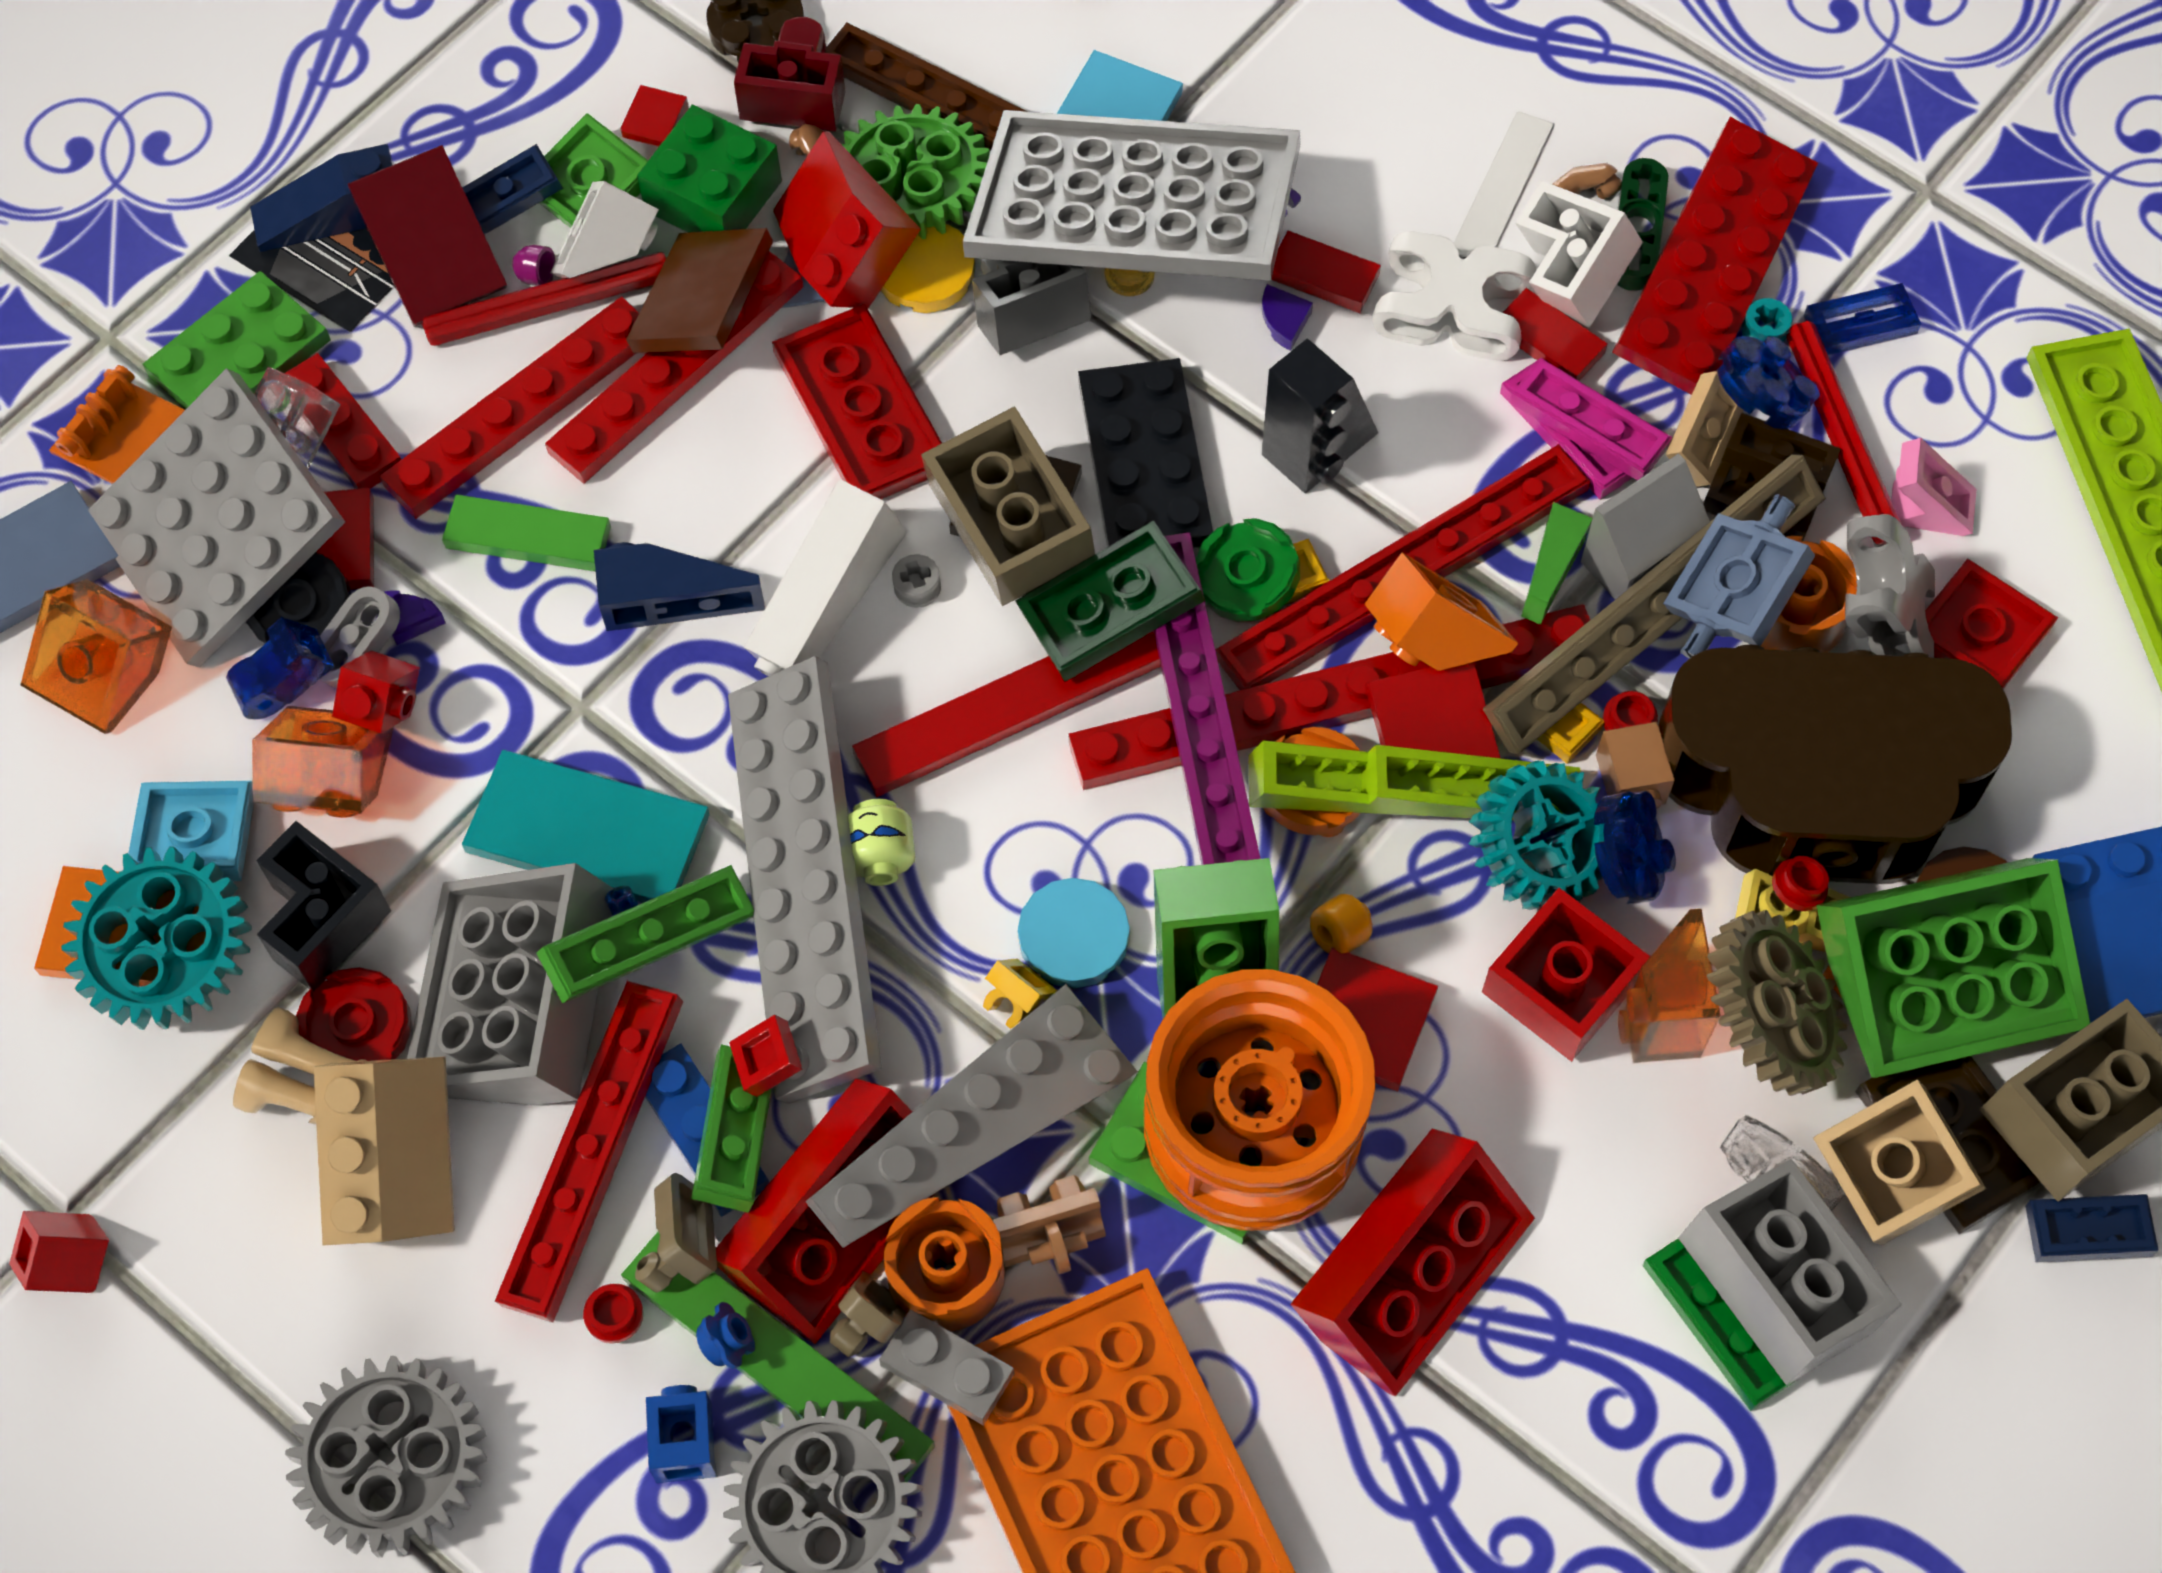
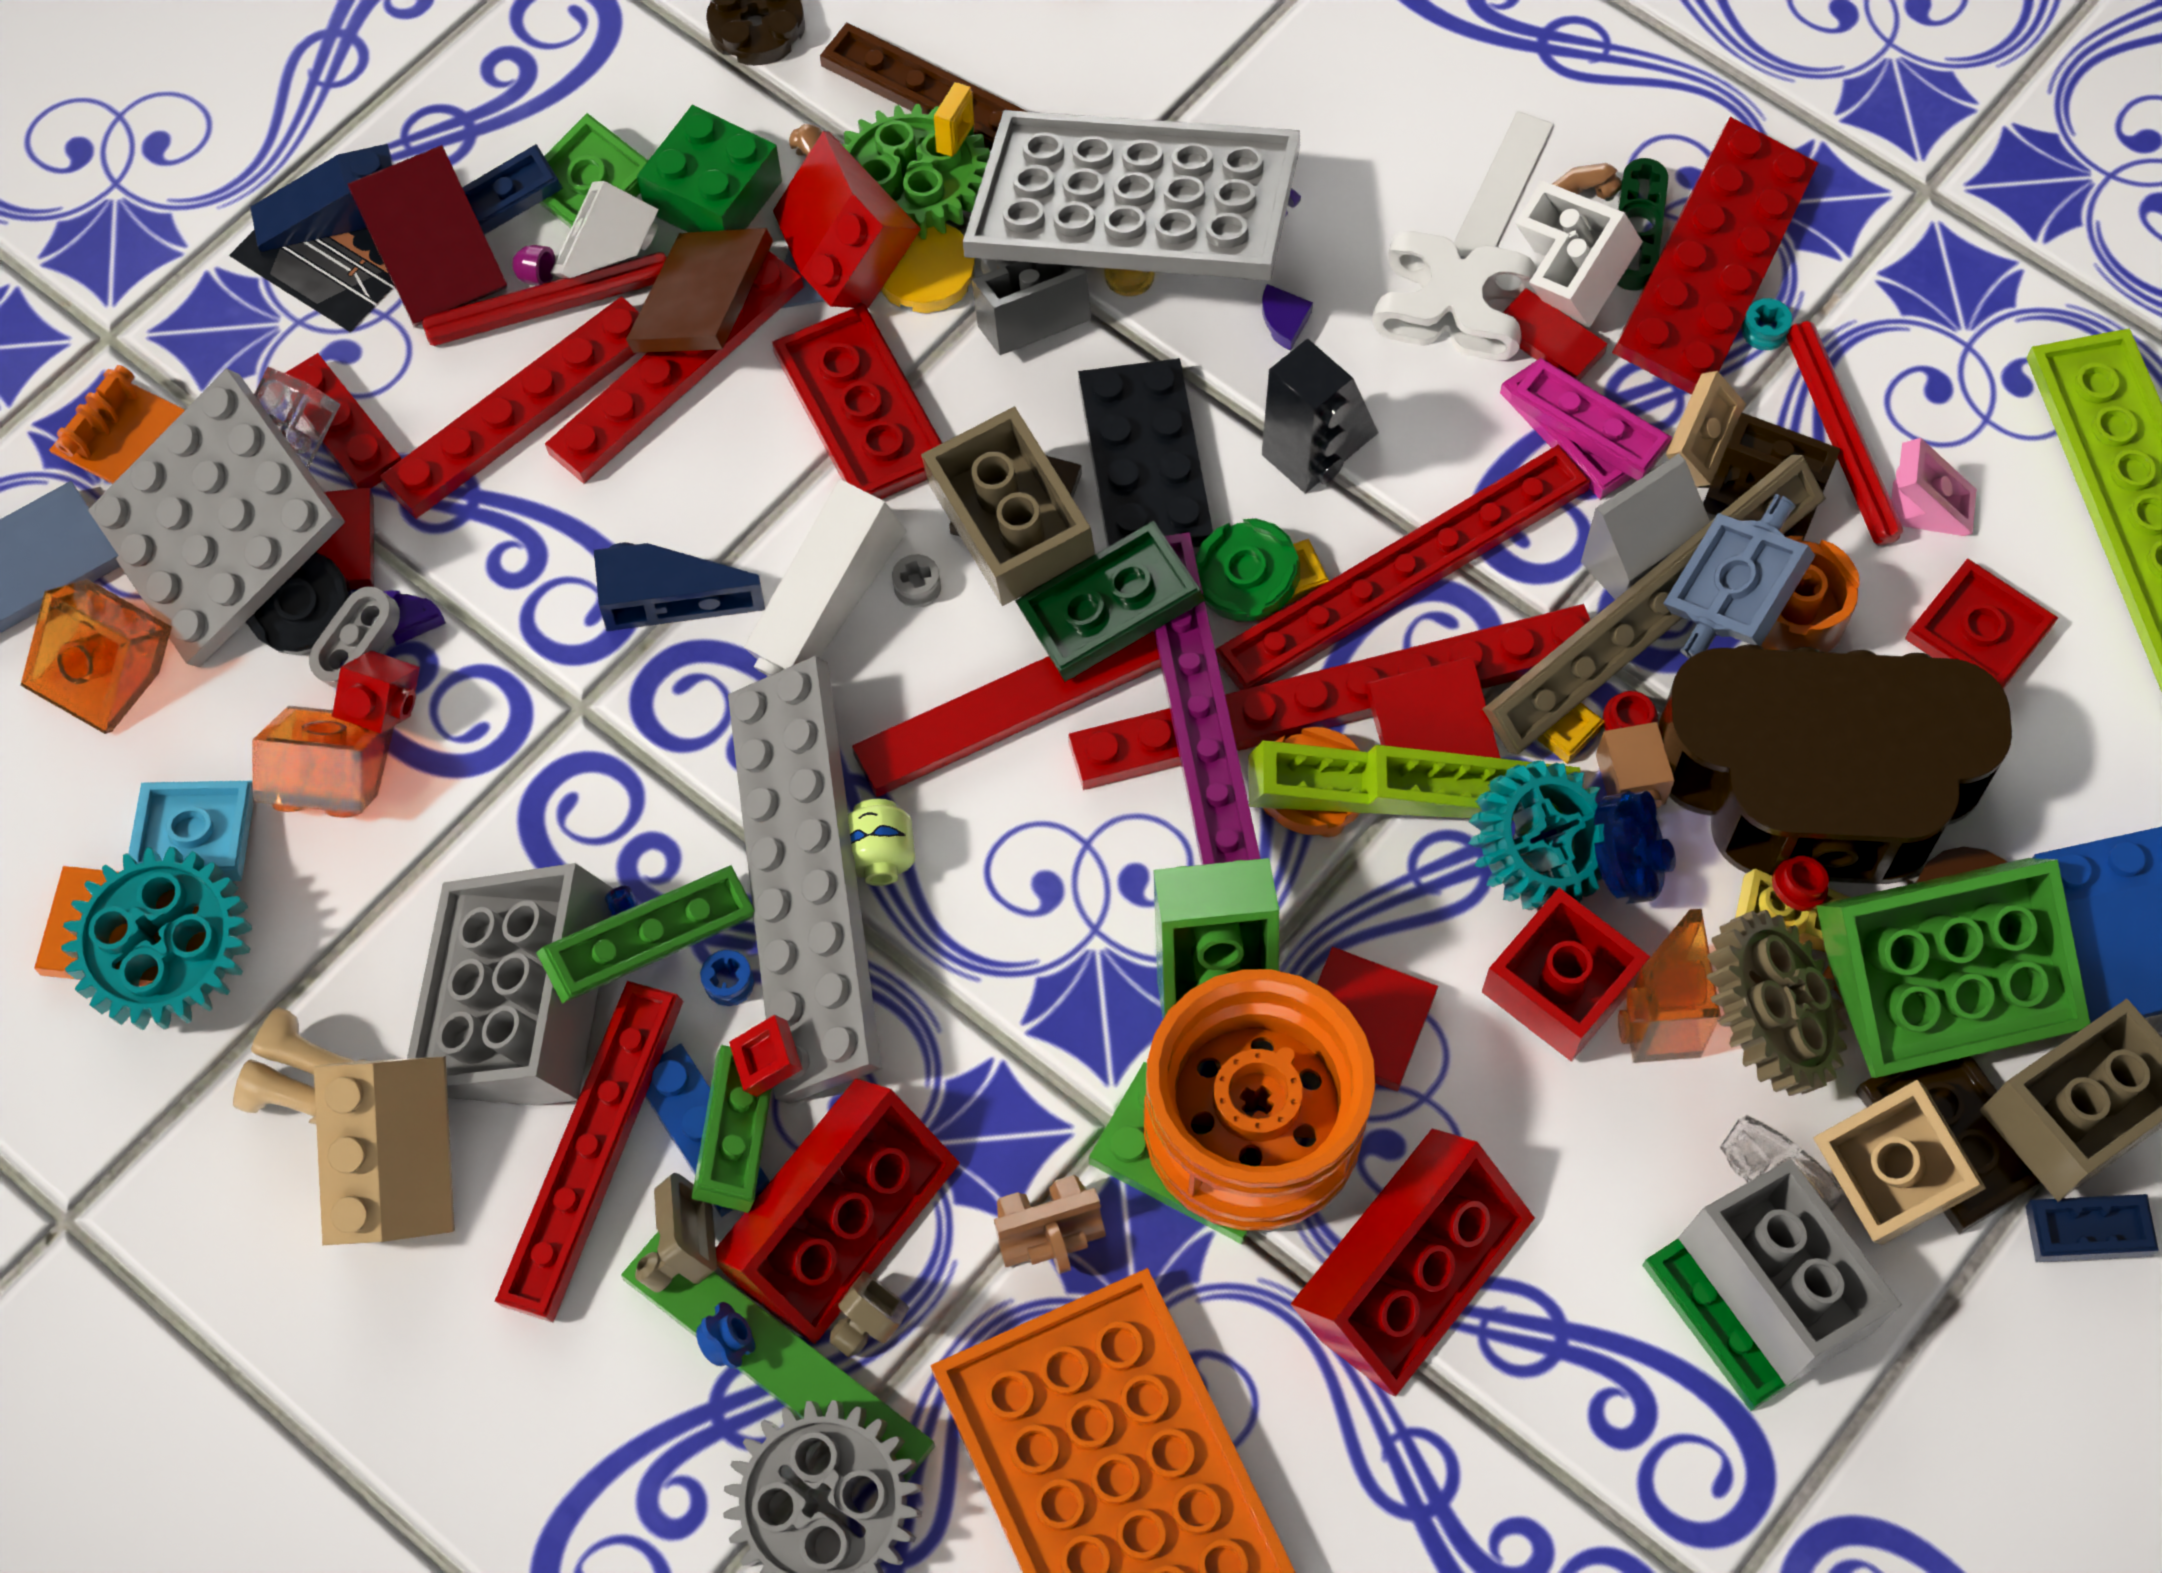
(58, 1252): red panel -> none
(244, 333): bright green plate -> none
(279, 669): clear blue leg -> none
(327, 906): black brick -> none
(356, 1015): red tile -> none
(421, 1493): light grey gear -> none
(525, 532): bright green tile -> none
(557, 816): teal tile -> none
(613, 1313): red plate -> none
(653, 115): red panel -> none
(665, 1414): blue brick -> none
(735, 994): none -> blue bush
(792, 79): dark red brick -> none
(947, 1367): light grey plate -> none
(951, 1233): orange brick -> none
(954, 119): none -> yellow tile
(1006, 1095): light grey wing -> none
(1019, 985): yellow tile -> none
(1073, 932): medium azure tile -> none
(1121, 91): medium azure tile -> none
(1325, 271): red tile -> none
(1341, 924): light orange piece -> none
(1434, 618): orange slope -> none
(1559, 548): bright green piece -> none
(1766, 379): clear blue plate -> none
(1866, 326): clear blue tile -> none
(1889, 587): light grey piece -> none

